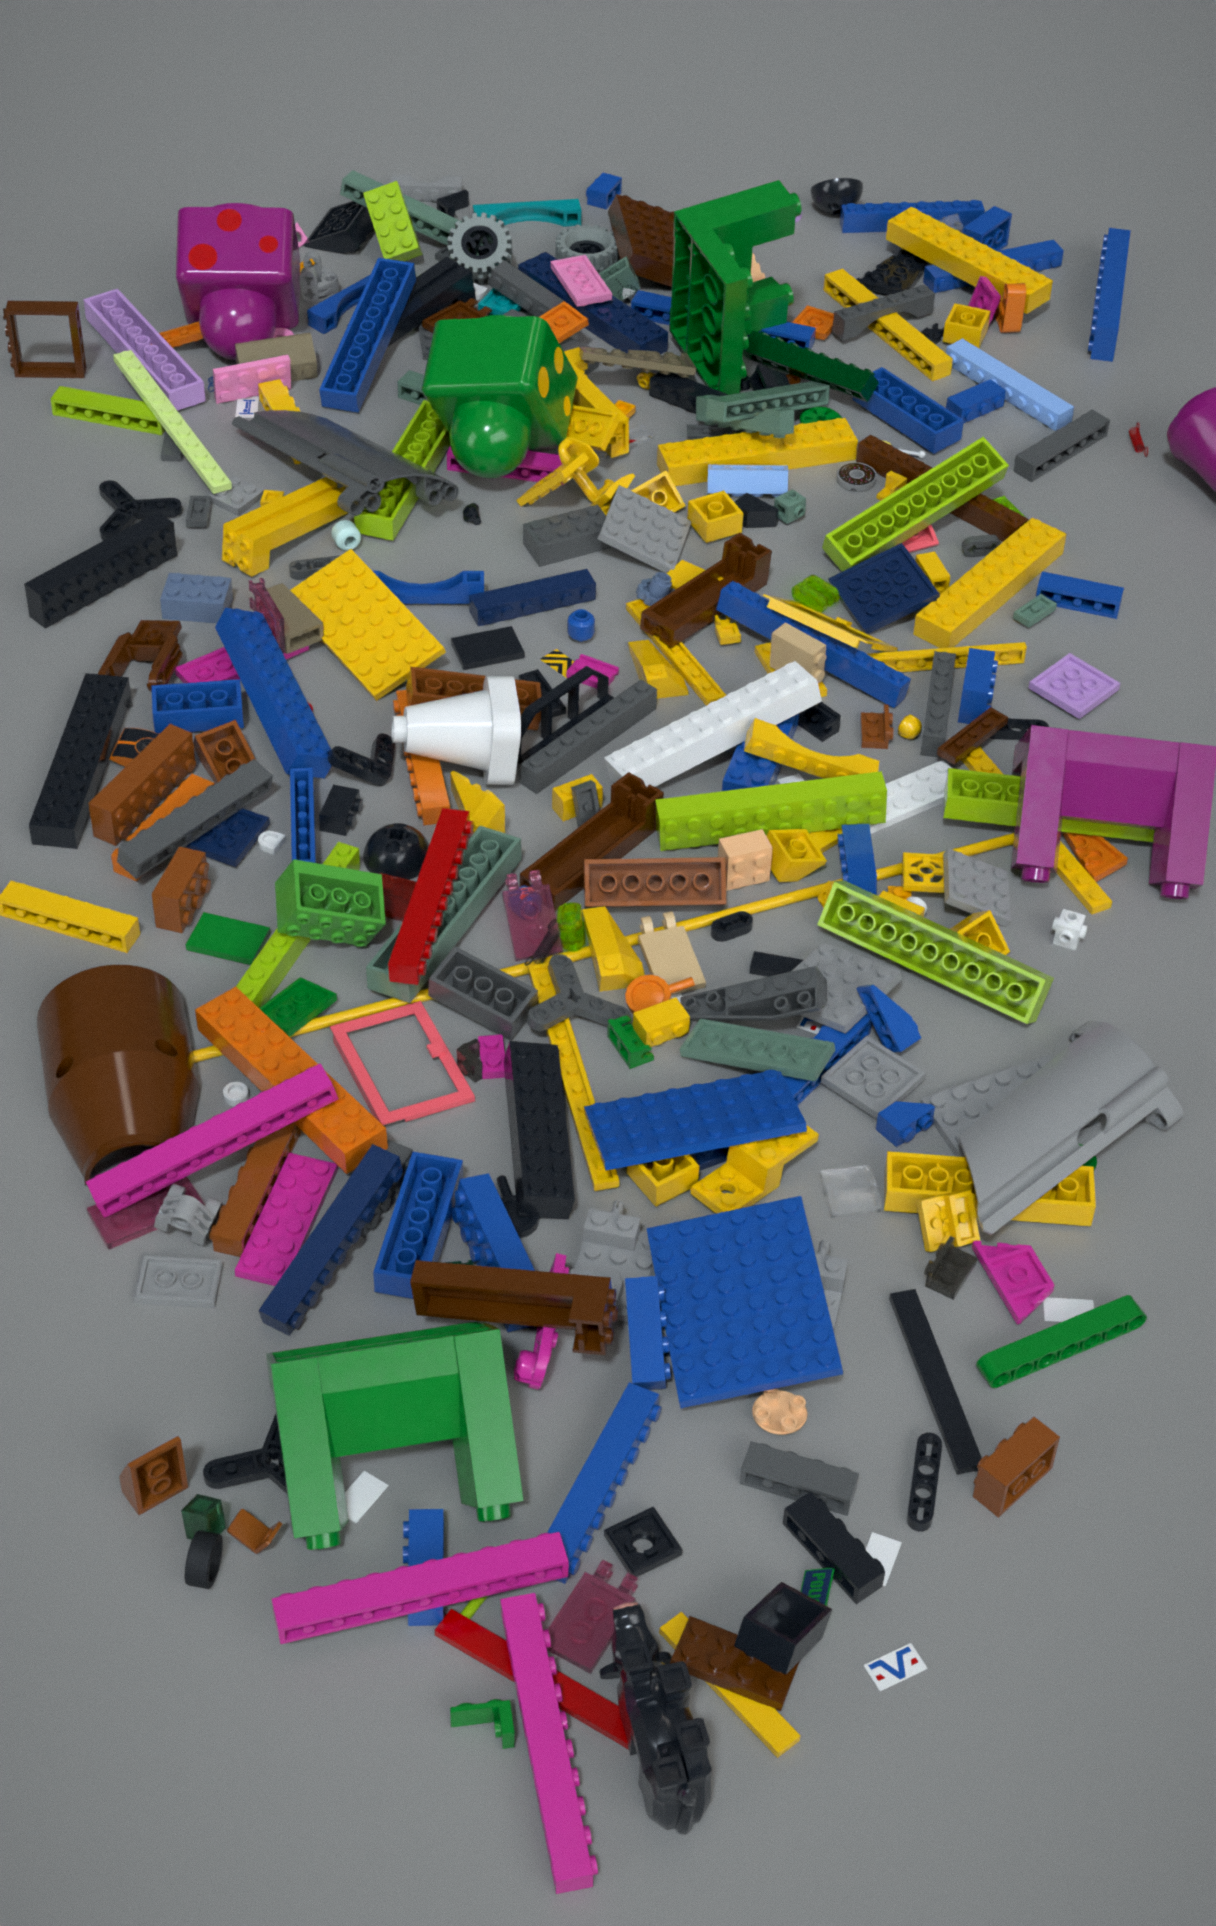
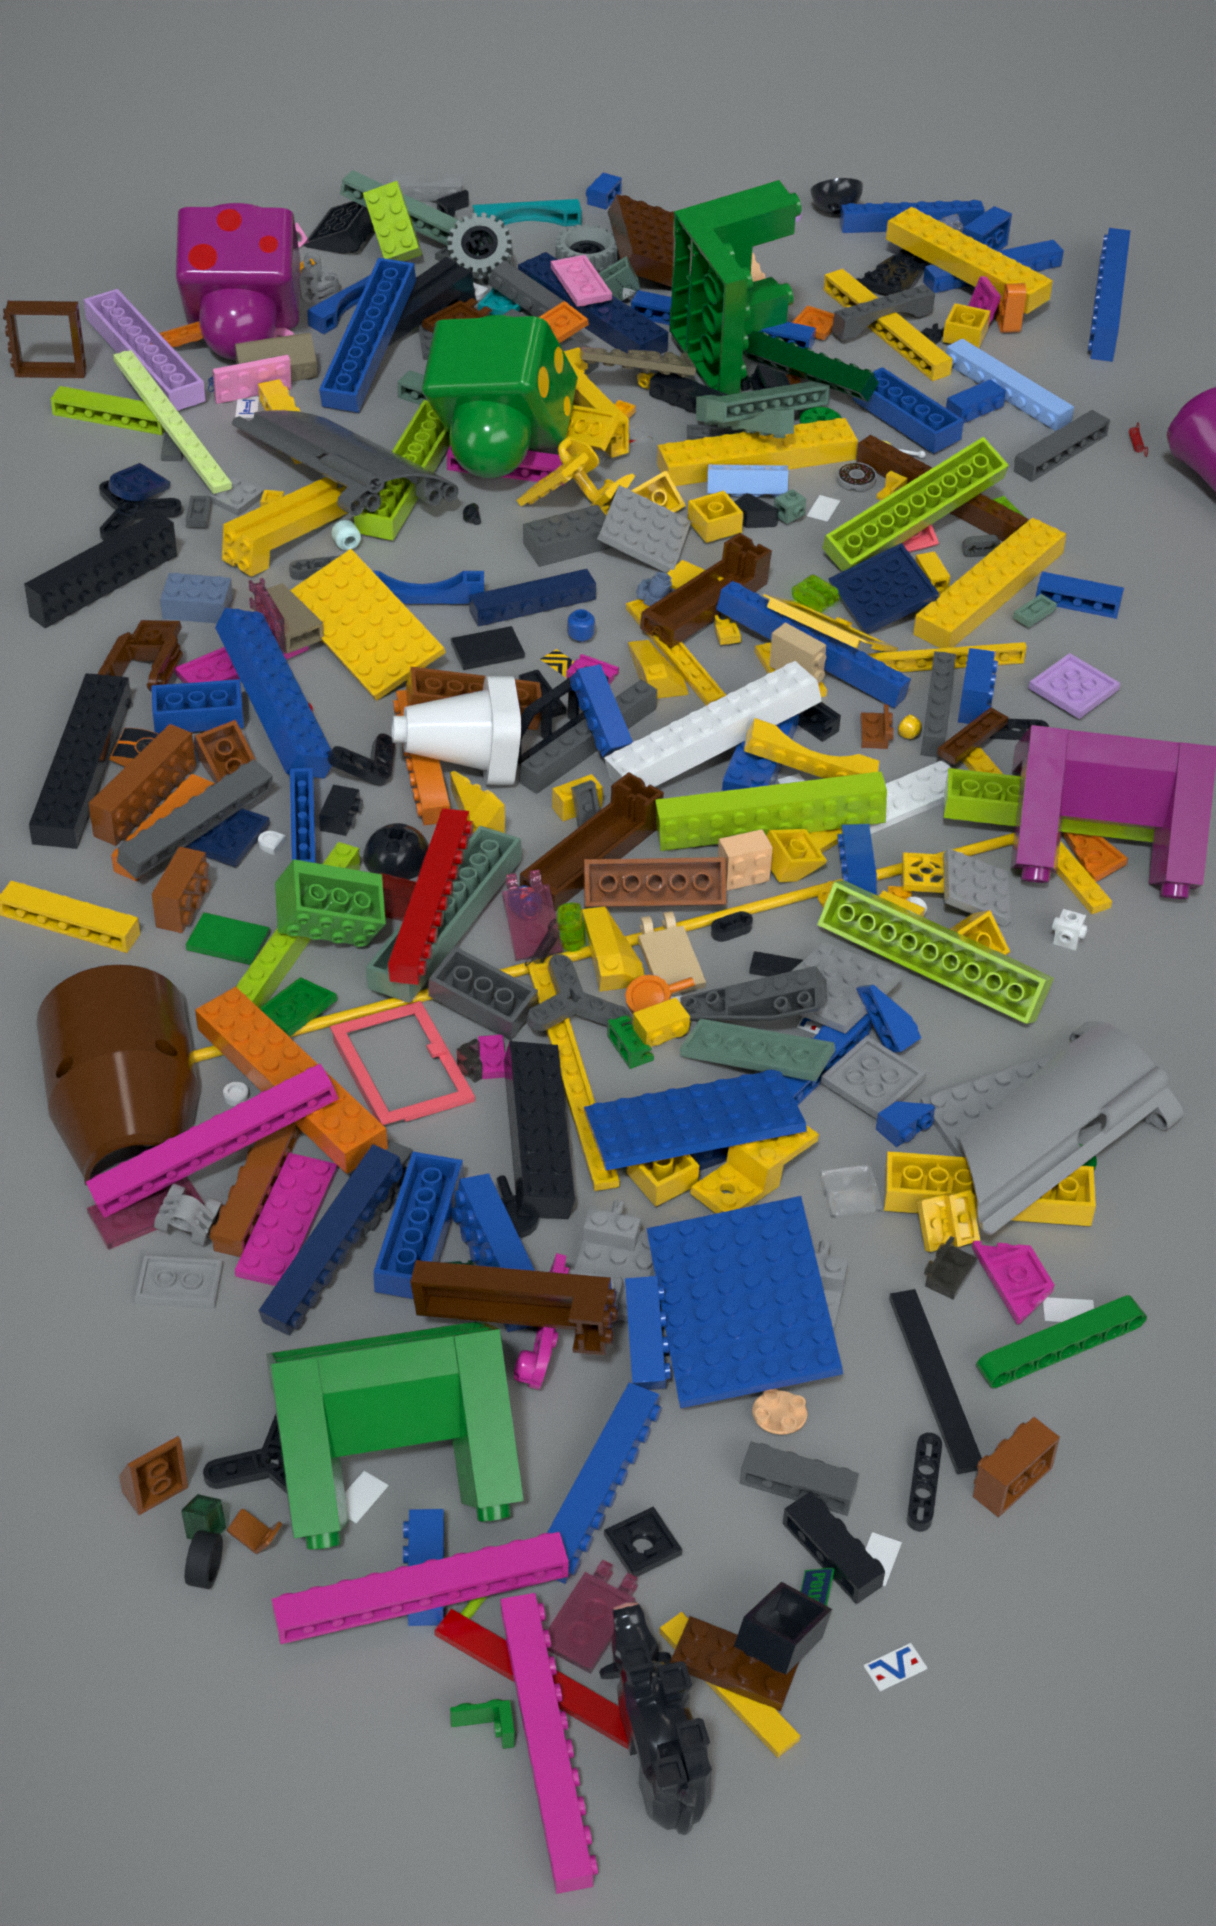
(137, 483): none -> dark blue plate
(600, 709): none -> blue brick
(823, 508): none -> white sticker

